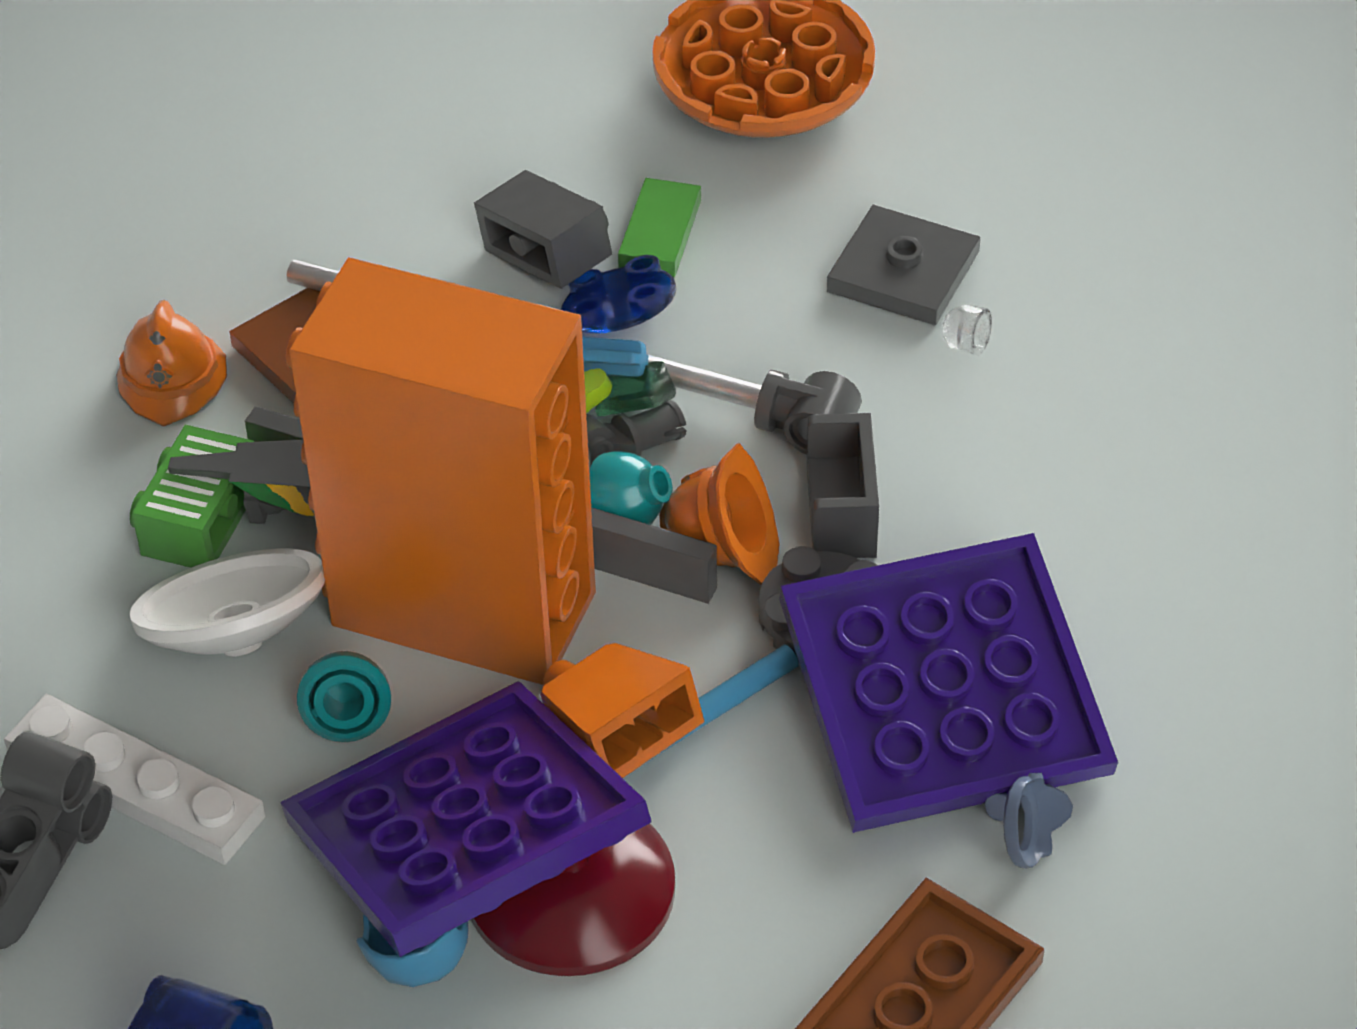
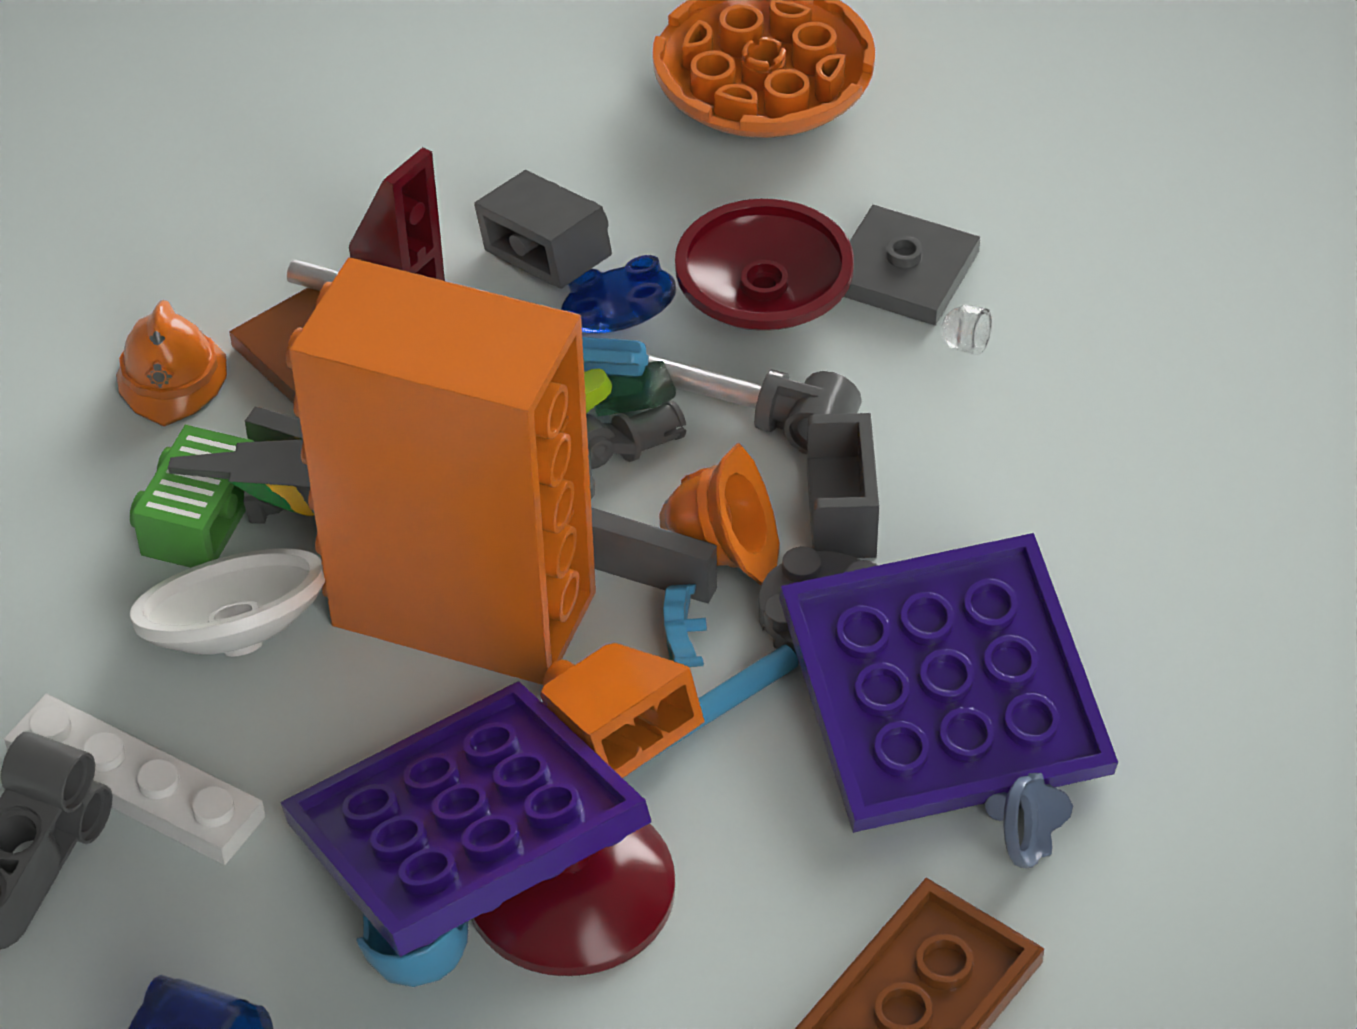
(344, 697): teal brick -> none
(403, 221): none -> dark red slope
(629, 486): teal brick -> none
(661, 223): bright green tile -> none
(677, 625): none -> dark azure piece
(764, 264): none -> dark red dish

